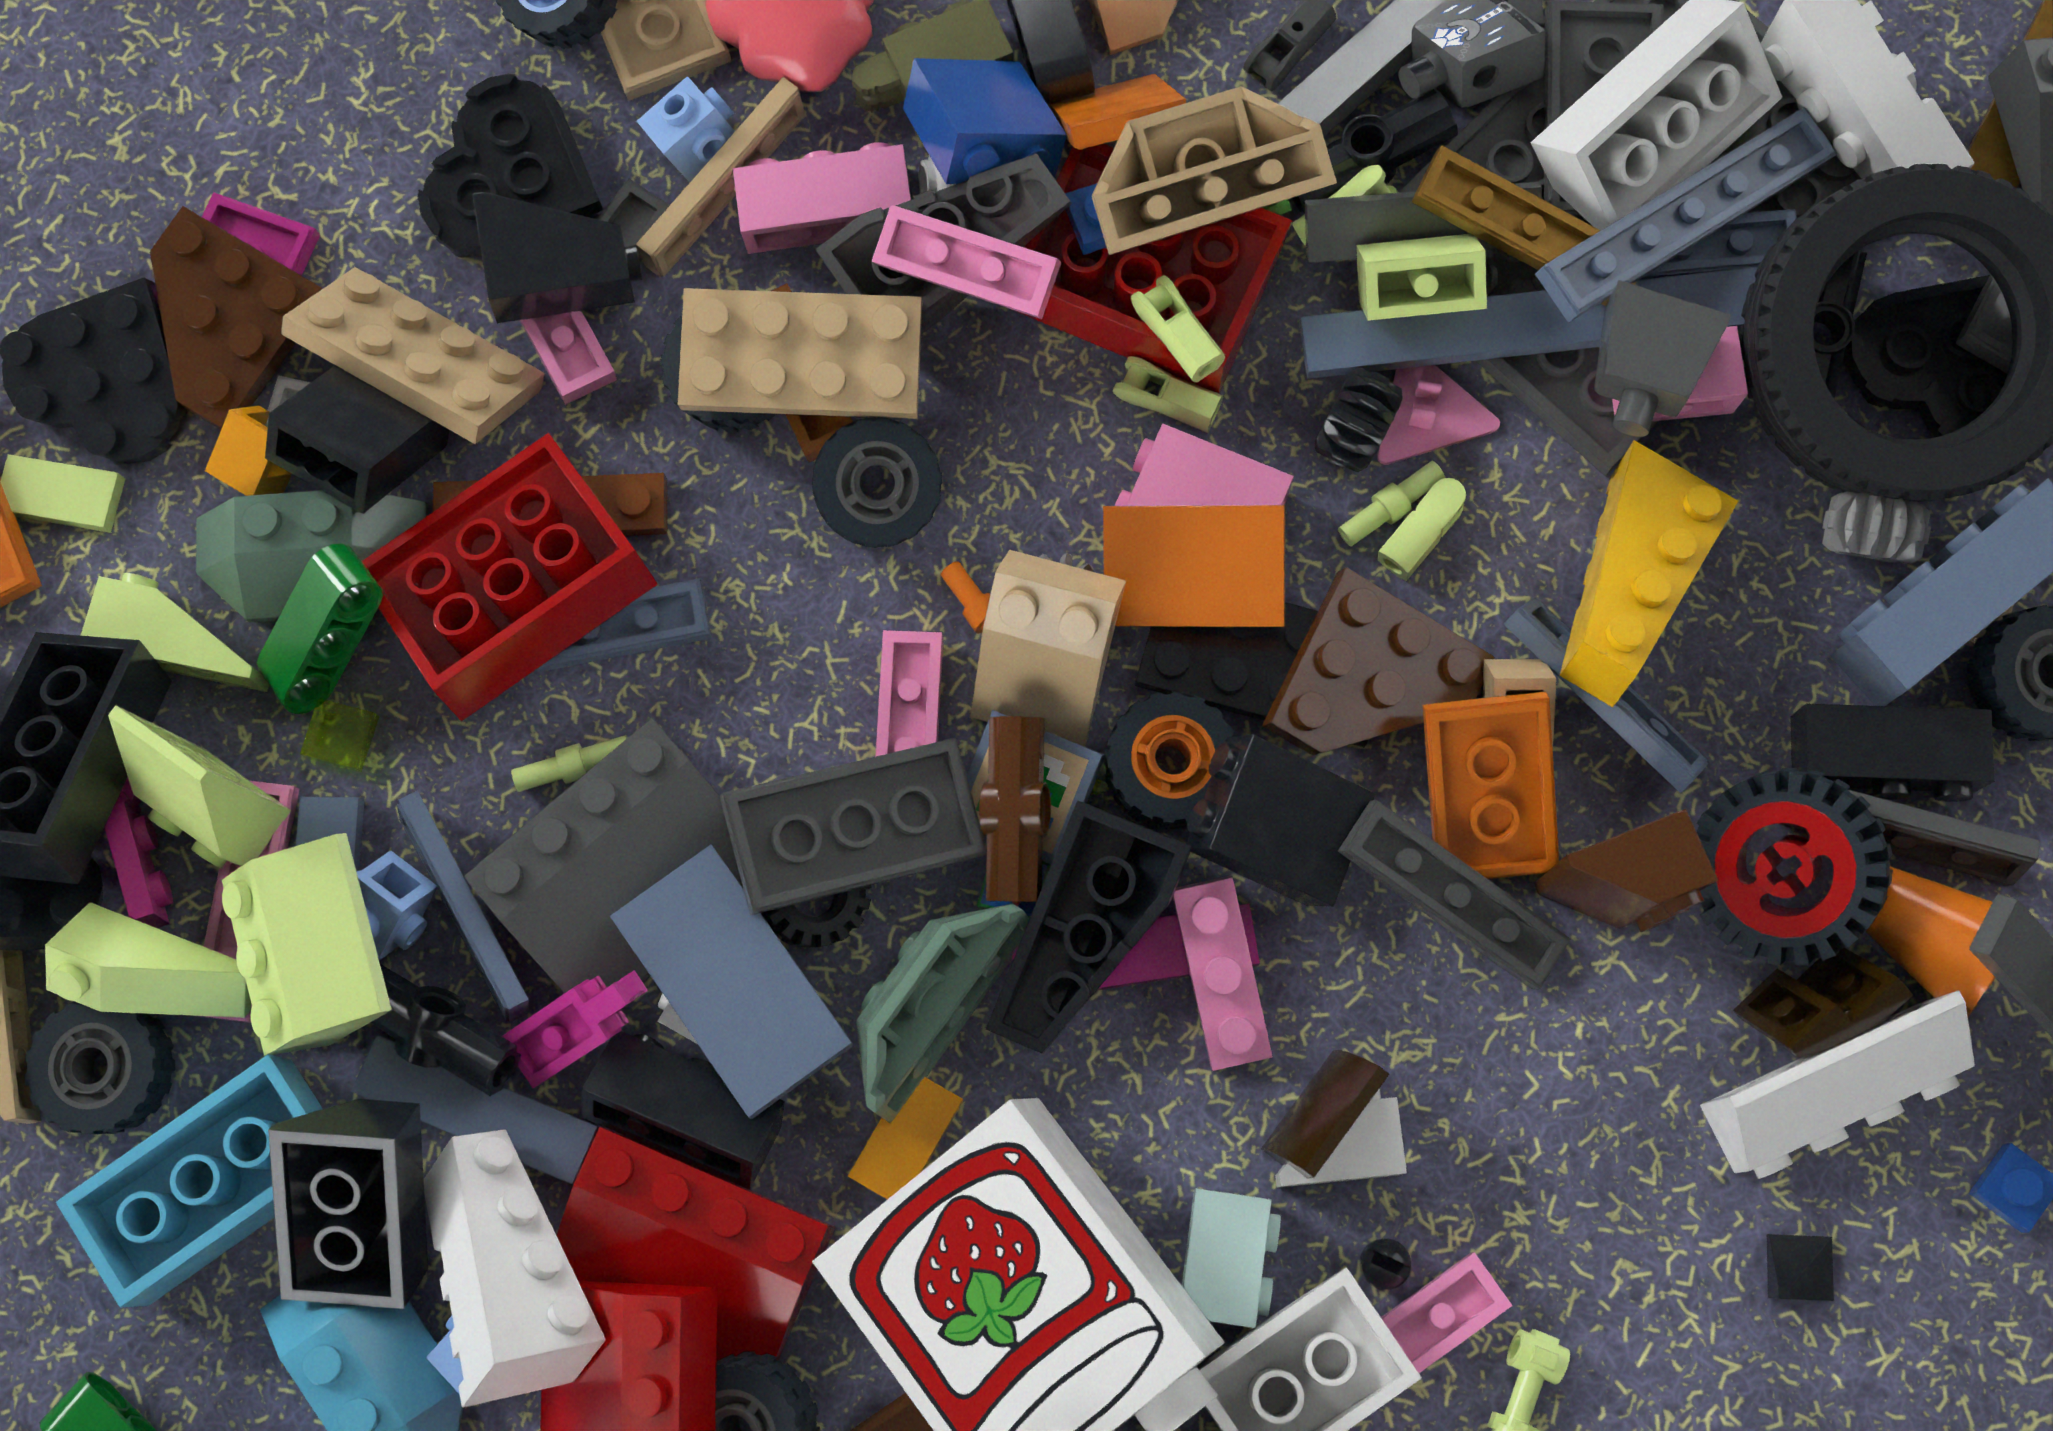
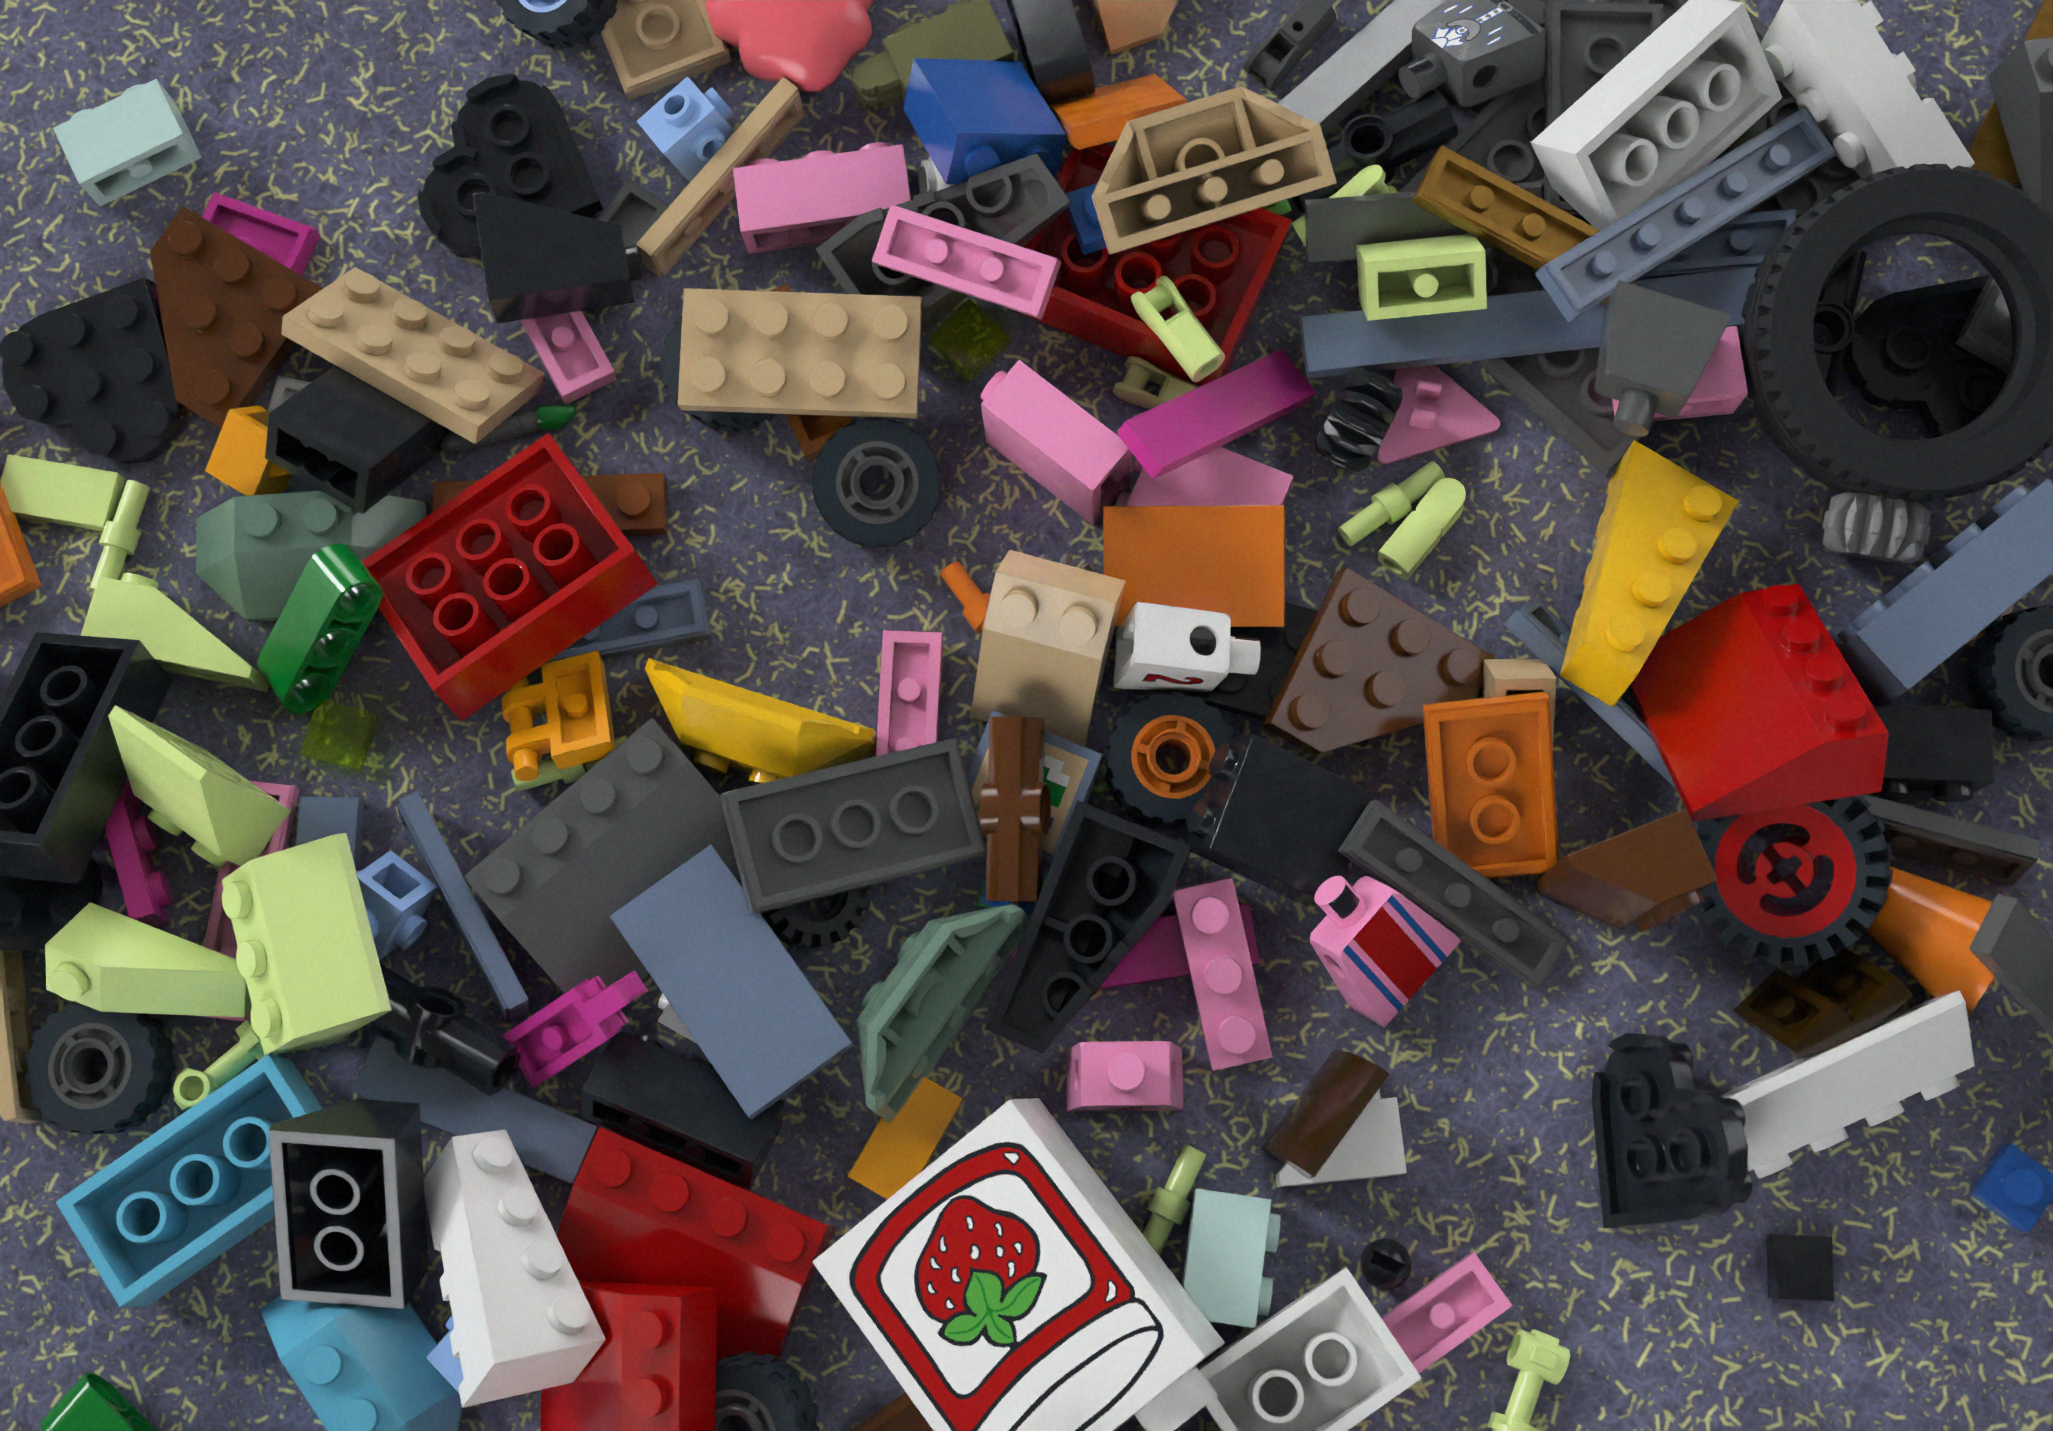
(121, 535): none -> yellowish green bar
(127, 142): none -> light aqua brick
(196, 1085): none -> yellowish green bar
(544, 418): none -> dark grey piece
(576, 711): none -> light orange plate
(751, 730): none -> yellow wedge
(969, 340): none -> clear neon green tile
(1054, 441): none -> bright pink brick
(1124, 1076): none -> bright pink torso
(1170, 1204): none -> yellowish green bar
(1179, 649): none -> white torso
(1215, 413): none -> dark pink tile
(1377, 945): none -> bright pink torso
(1661, 1141): none -> black plate
(1759, 709): none -> red slope

